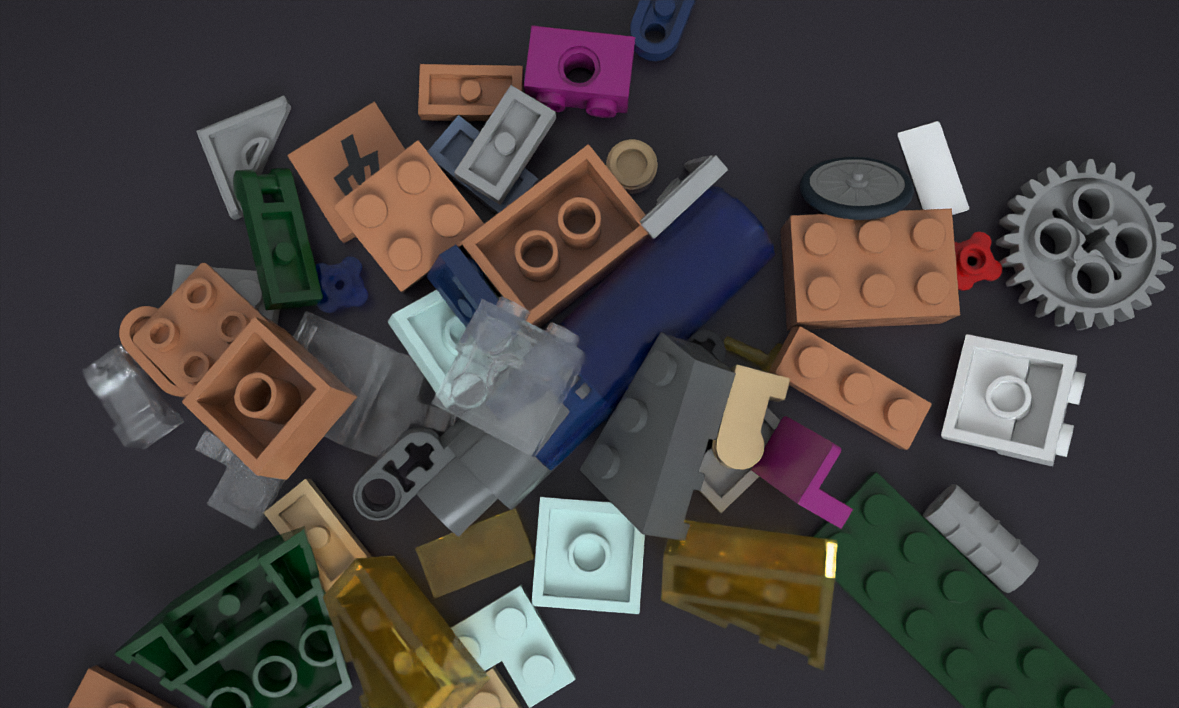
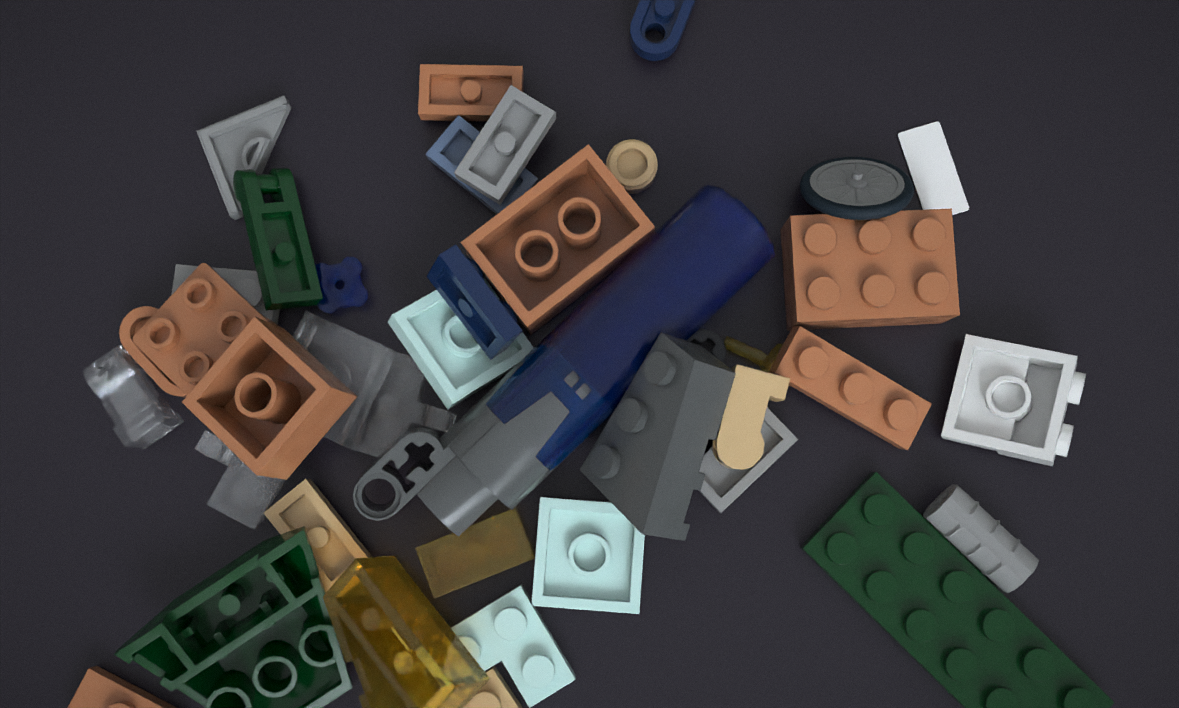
(345, 159): nougat tile -> none
(408, 215): nougat brick -> none
(510, 374): clear plate -> none
(558, 51): magenta brick -> none
(680, 195): light grey tile -> none
(755, 581): clear yellow wedge -> none
(797, 464): magenta panel -> none
(985, 268): red plate -> none
(1116, 212): light grey gear -> none

